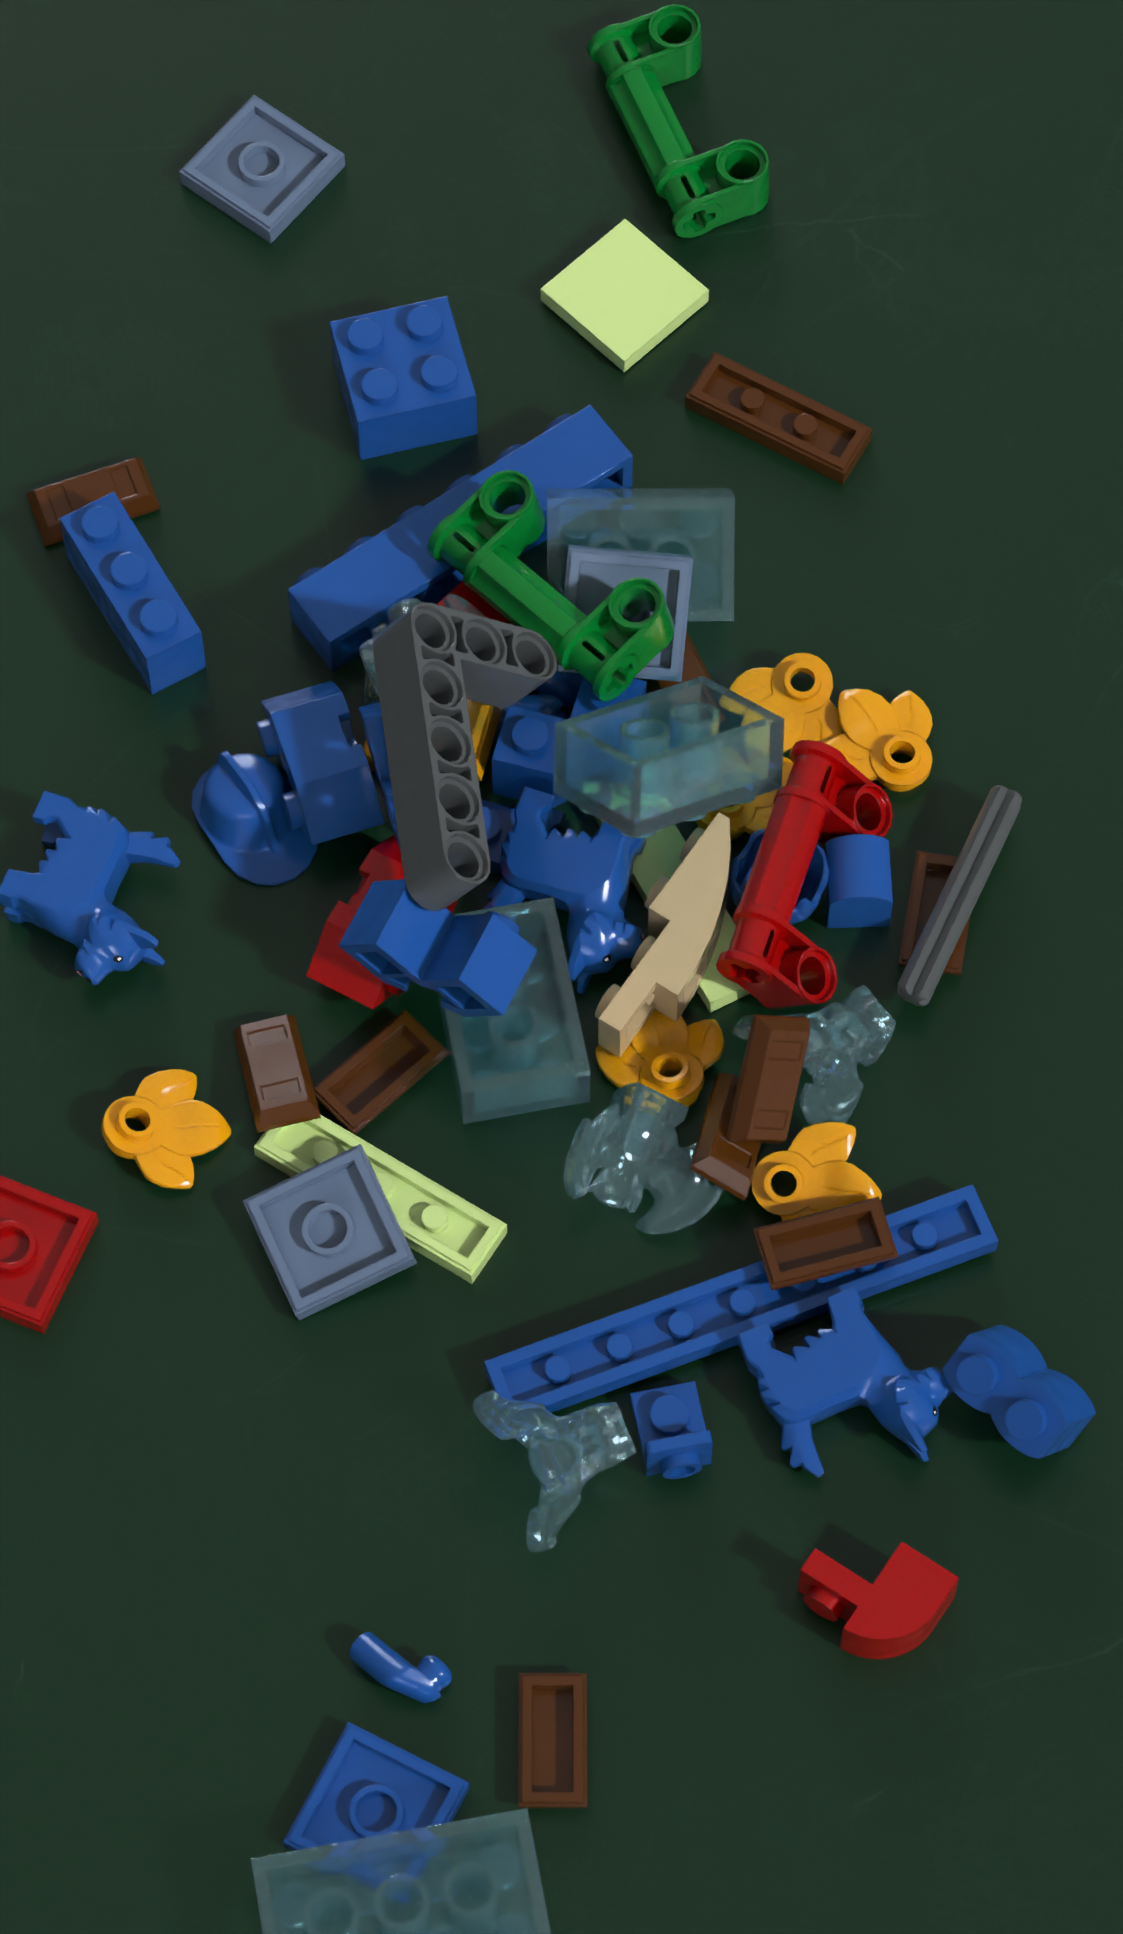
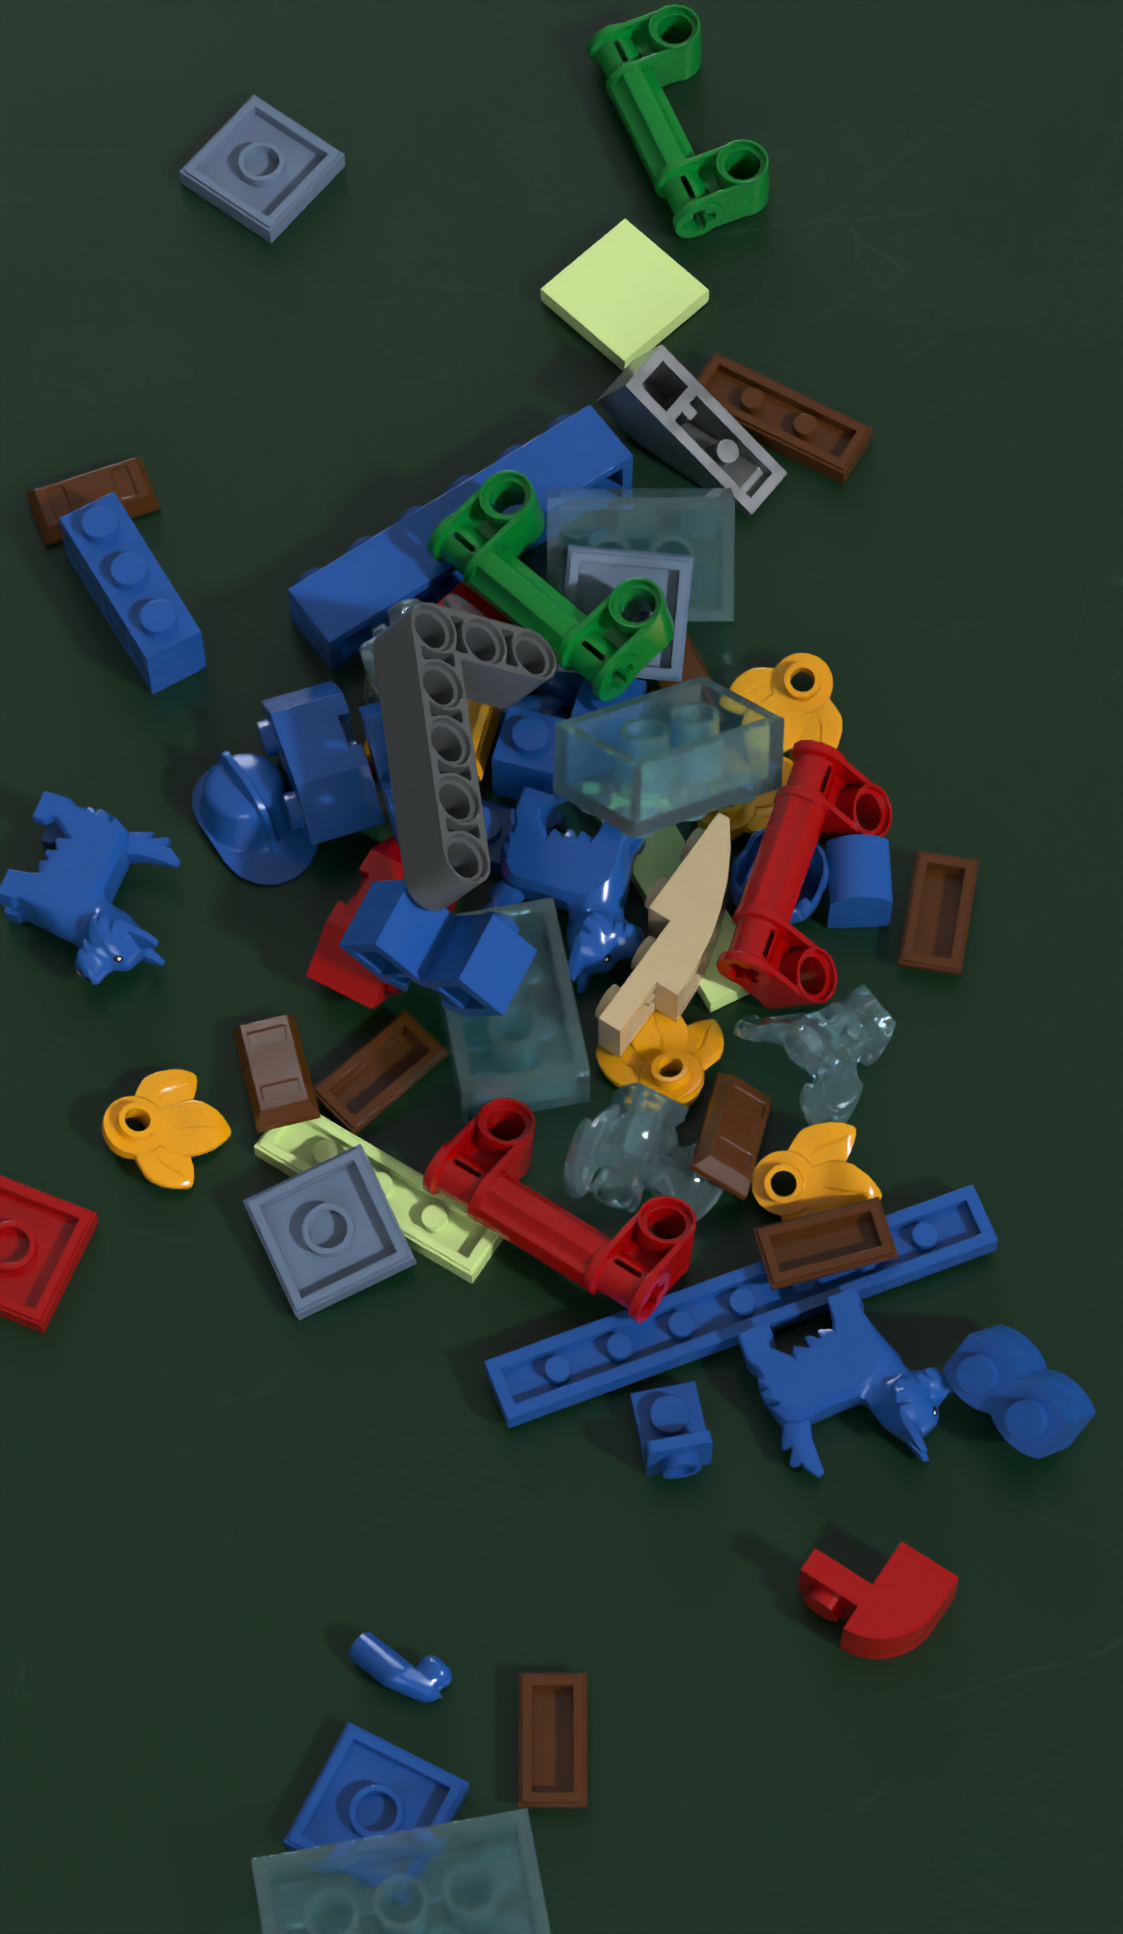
(403, 377): blue brick -> none
(483, 1175): none -> red piece
(560, 1453): clear light blue animal -> none
(690, 429): none -> flat silver slope
(769, 1079): reddish brown tile -> none
(878, 730): light orange plate -> none
(959, 896): dark grey axle -> none

